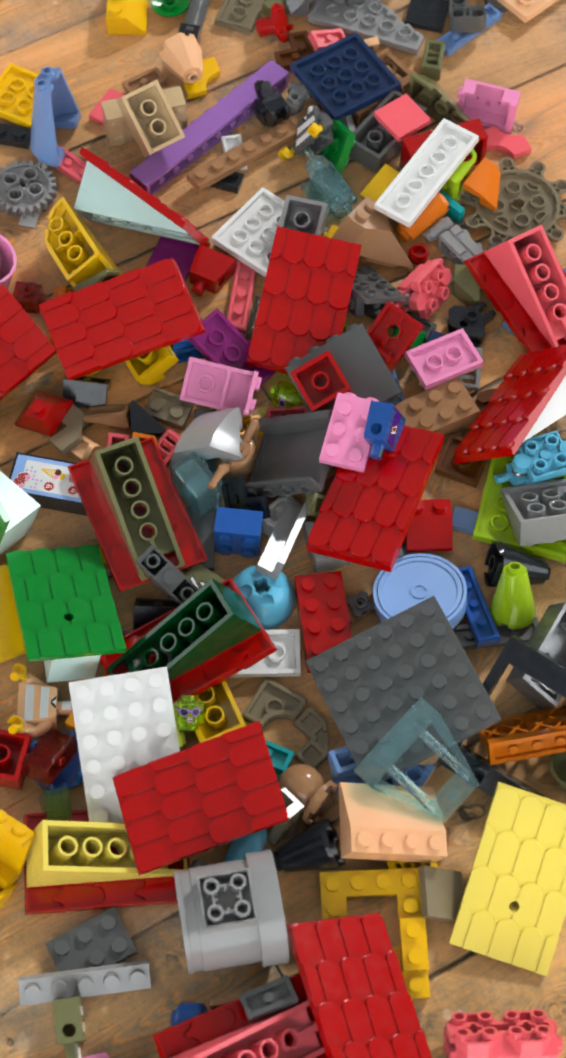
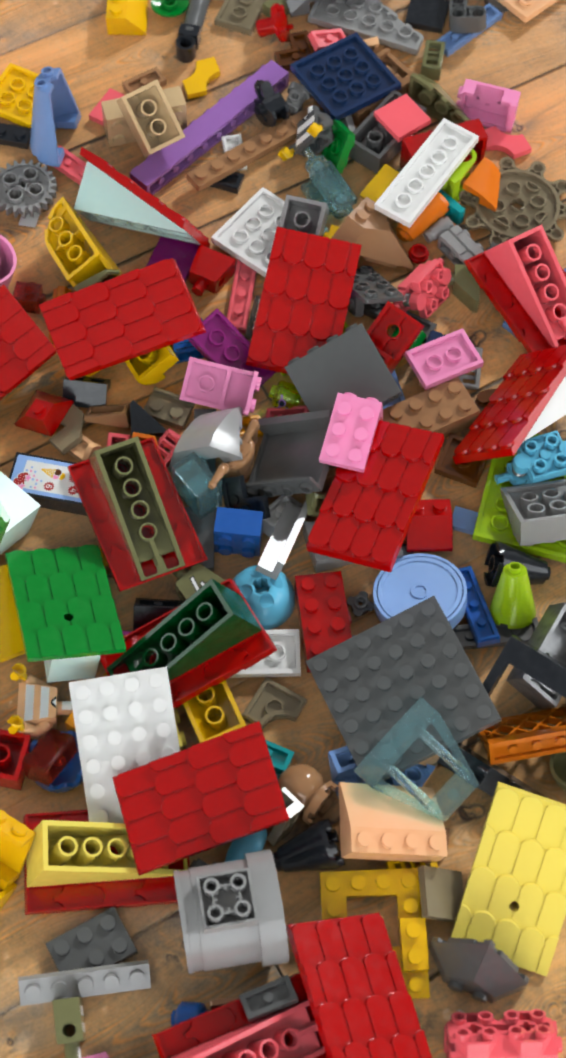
(56, 804): clear green slope -> none
(166, 575): dark grey slope -> none
(183, 57): light nougat cone -> none
(188, 712): clear neon green head -> none
(316, 730): dark tan tile -> none
(320, 381): red brick -> none
(383, 428): blue torso -> none
(470, 320): black hinge -> none
(477, 968): none -> dark grey wedge

